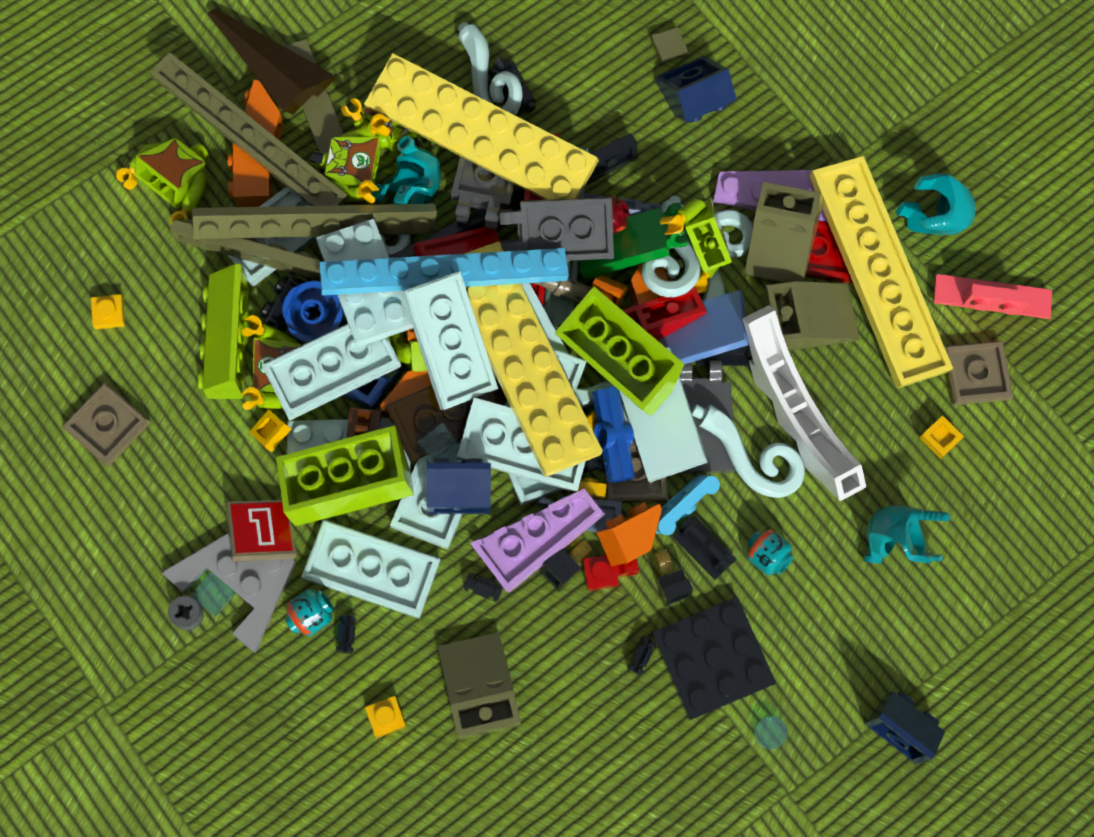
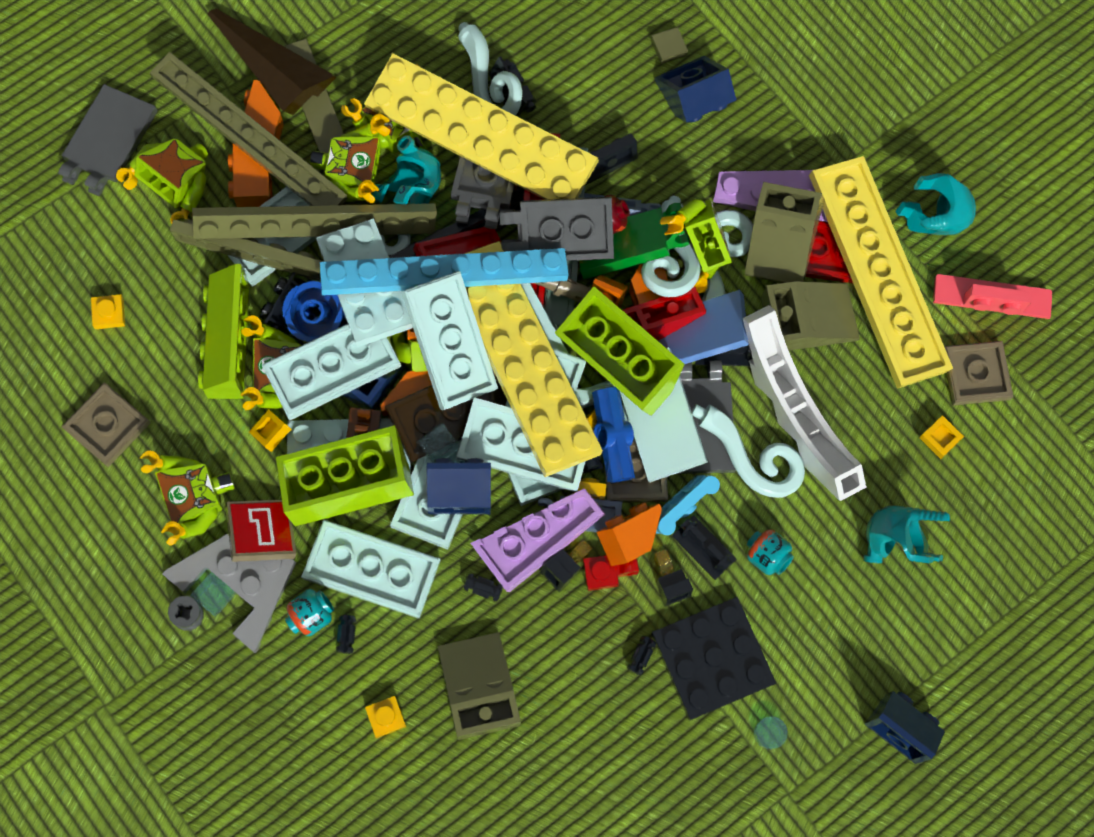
(106, 138): none -> dark grey tile
(188, 493): none -> torso

